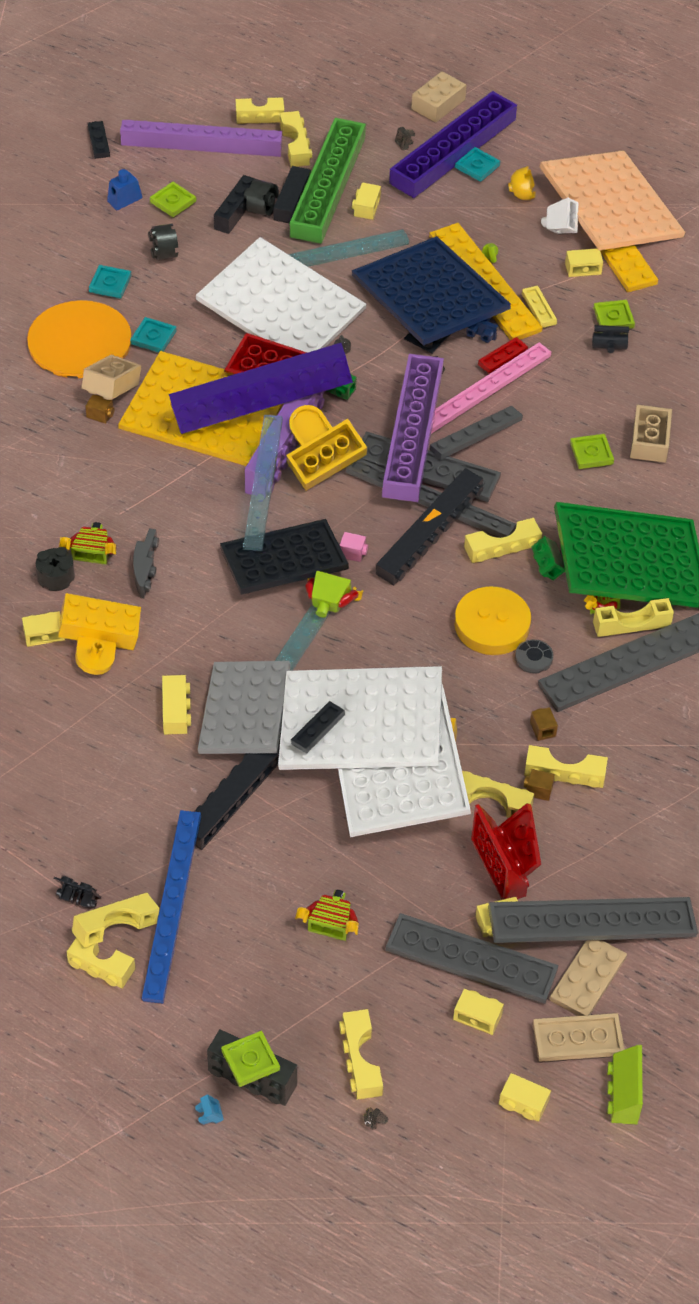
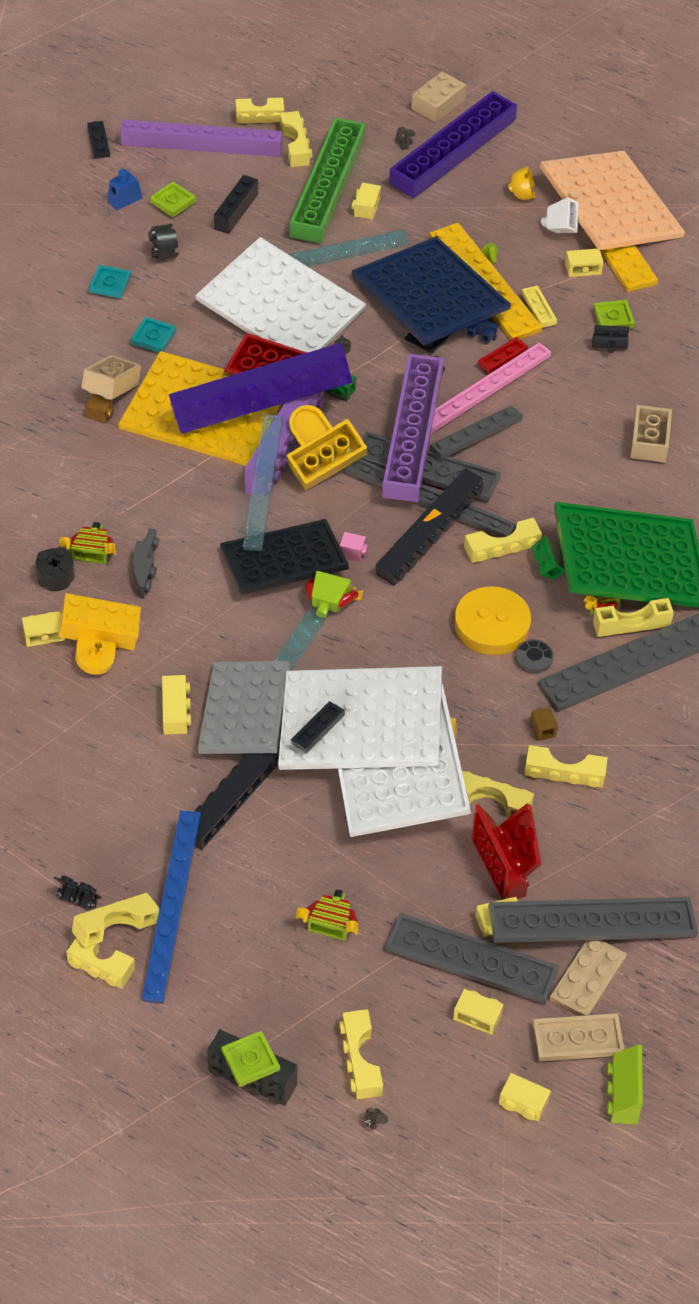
(76, 336): light orange tile -> none
(211, 1110): dark azure tile -> none
(261, 197): pearl dark grey brick -> none
(291, 194): black brick -> none
(477, 164): teal plate -> none
(540, 784): pearl gold brick -> none
(592, 451): lime plate -> none

